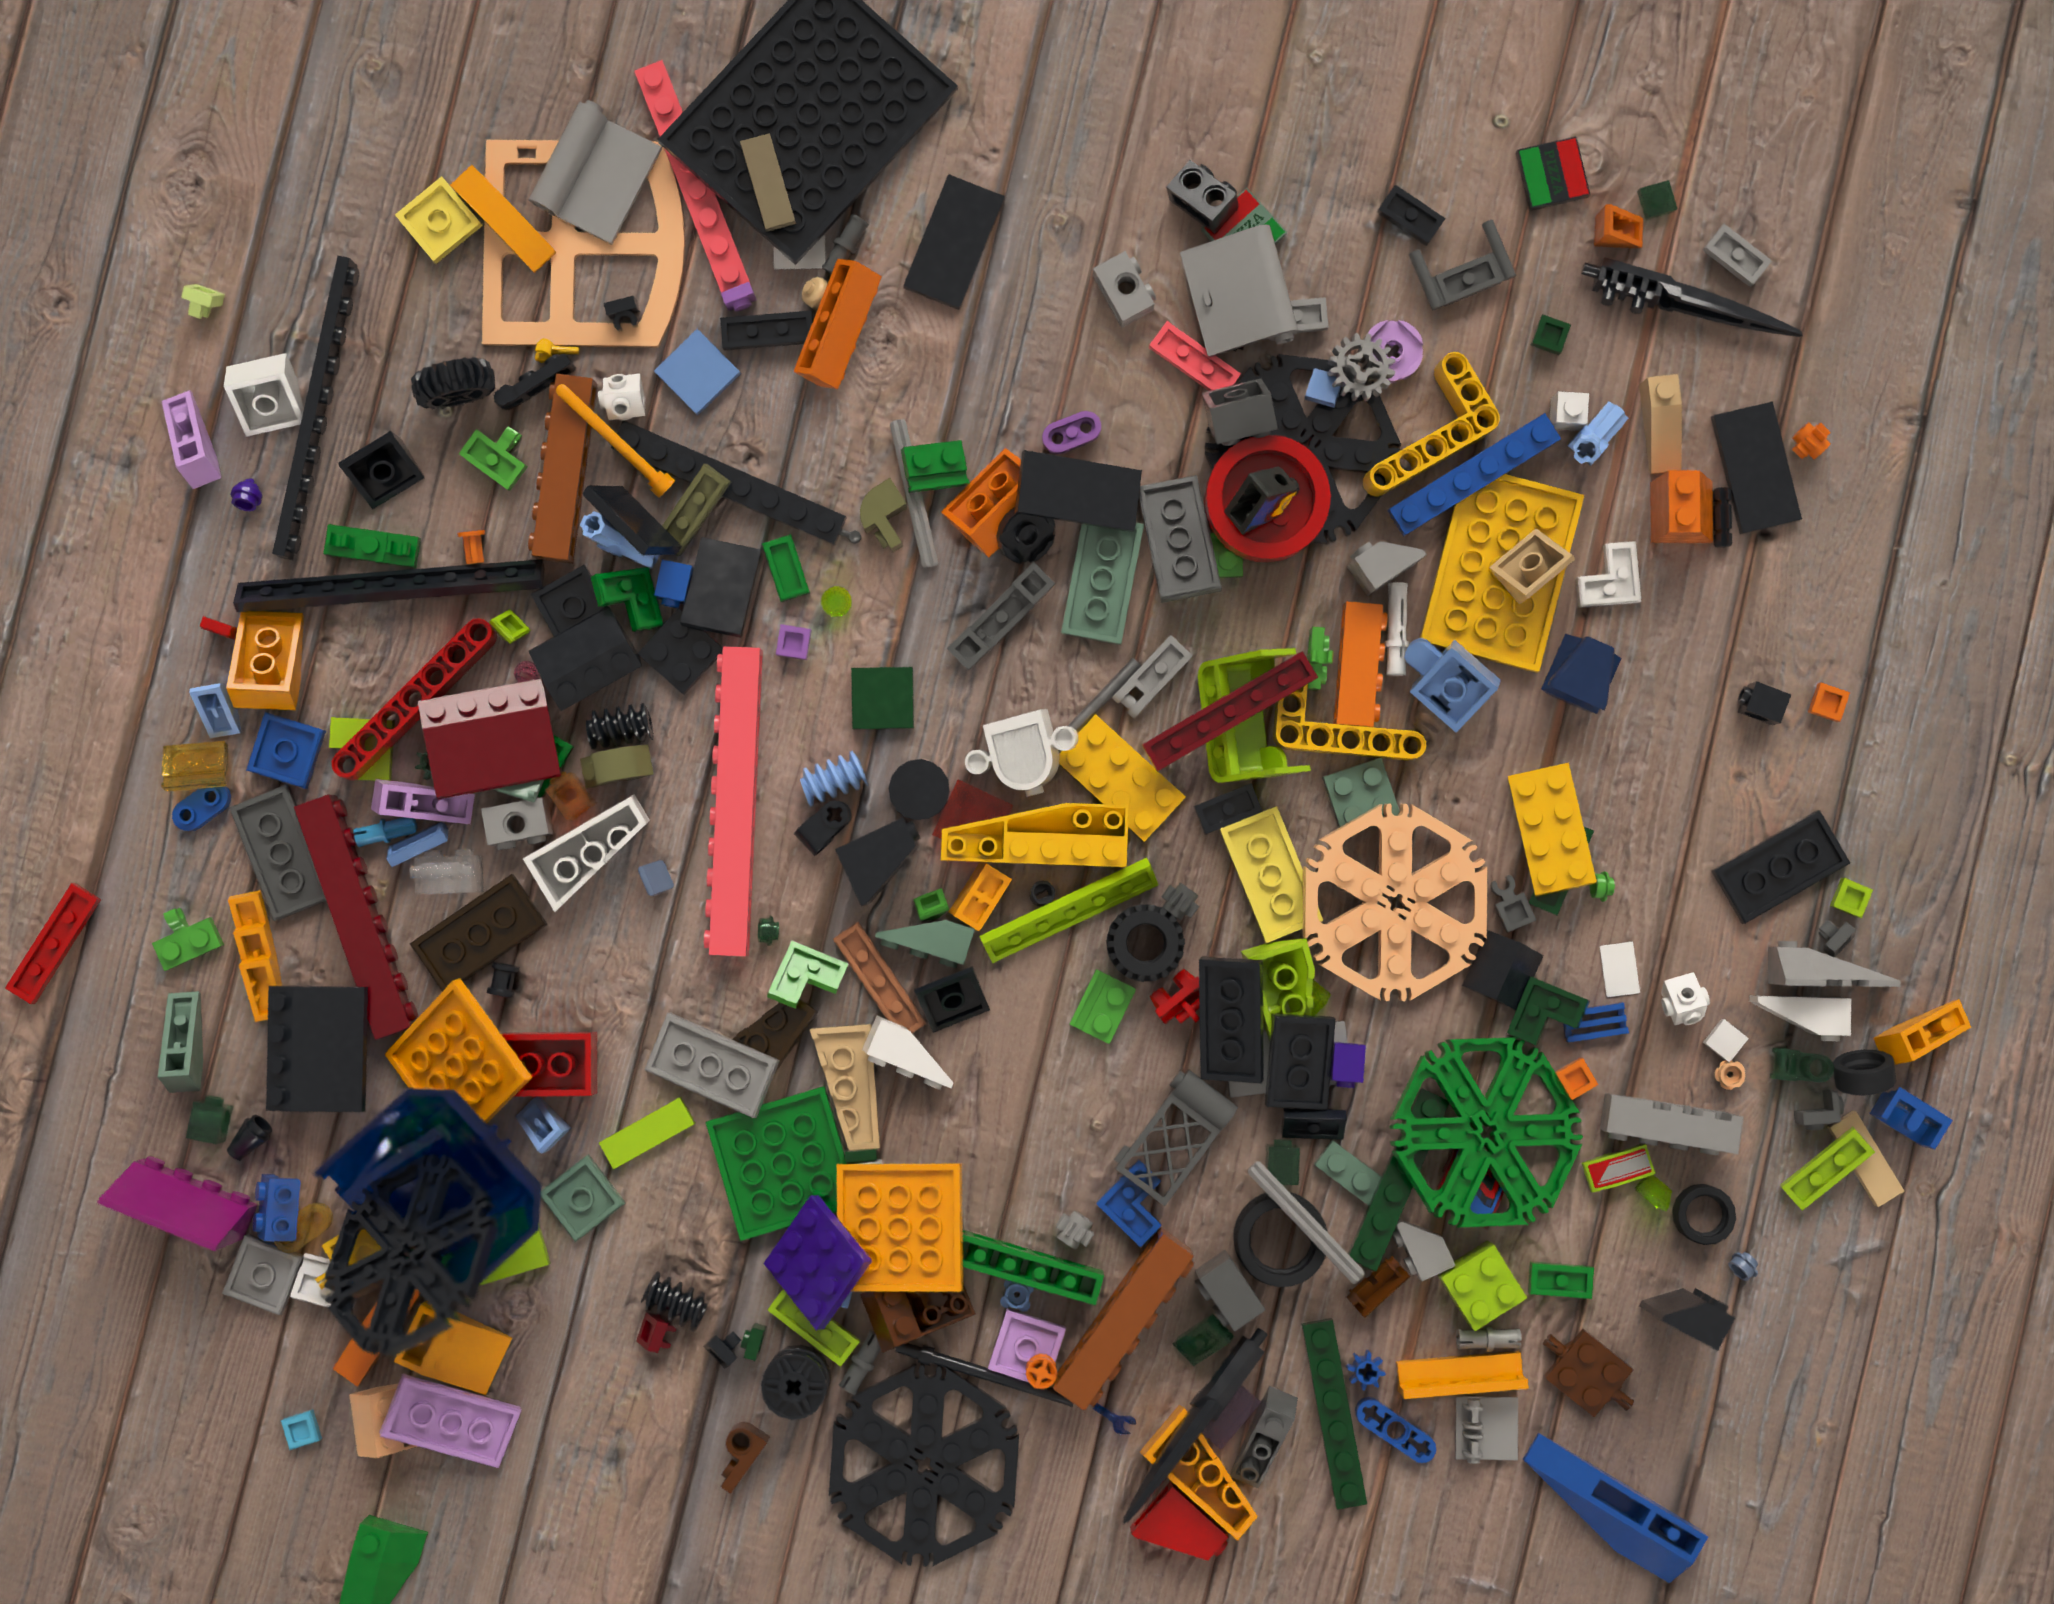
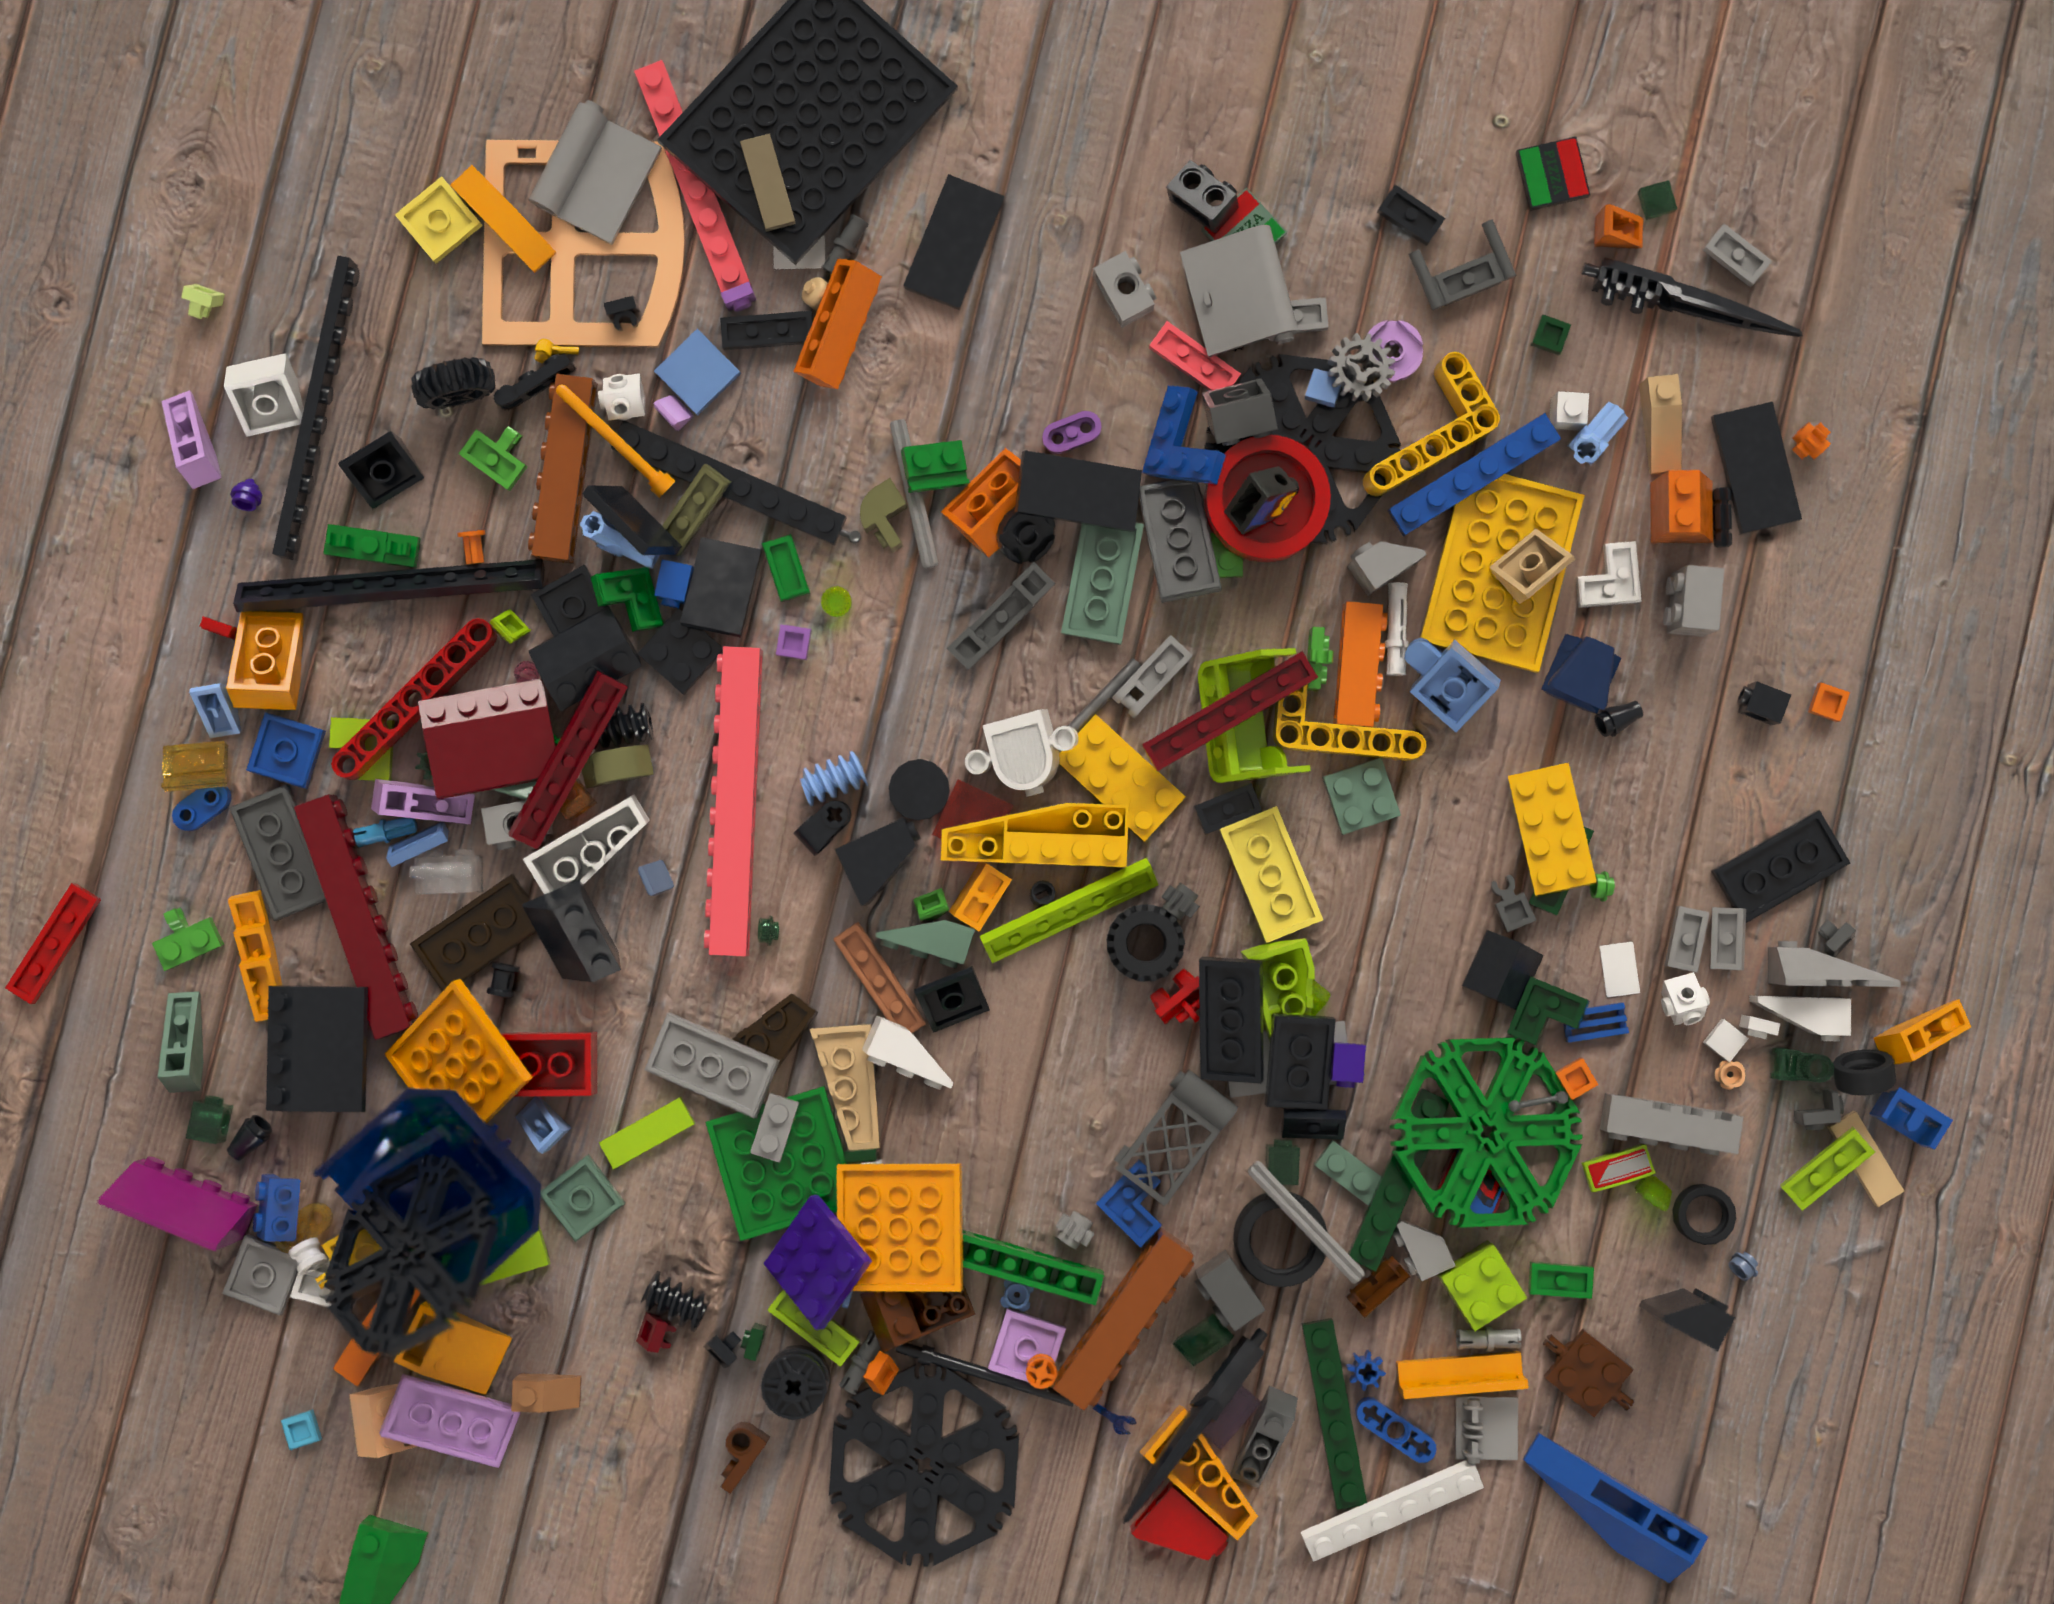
(308, 1256): none -> white wheel
(545, 1392): none -> medium nougat slope
(567, 760): none -> dark red plate
(573, 933): none -> black slope
(673, 411): none -> lavender slope
(774, 1127): none -> light grey plate
(805, 966): plate -> none
(881, 1373): none -> orange plate
(882, 698): dark green tile -> none
(1102, 1006): bright green plate -> none
(1165, 453): none -> blue plate
(1392, 930): light nougat plate -> none
(1392, 1509): none -> white plate
(1560, 1097): none -> dark grey hinge
(1617, 718): none -> black cone
(1686, 939): none -> light grey plate
(1694, 601): none -> light grey brick
(1728, 938): none -> light grey plate
(1759, 1027): none -> white plate
(1851, 897): lime plate -> none

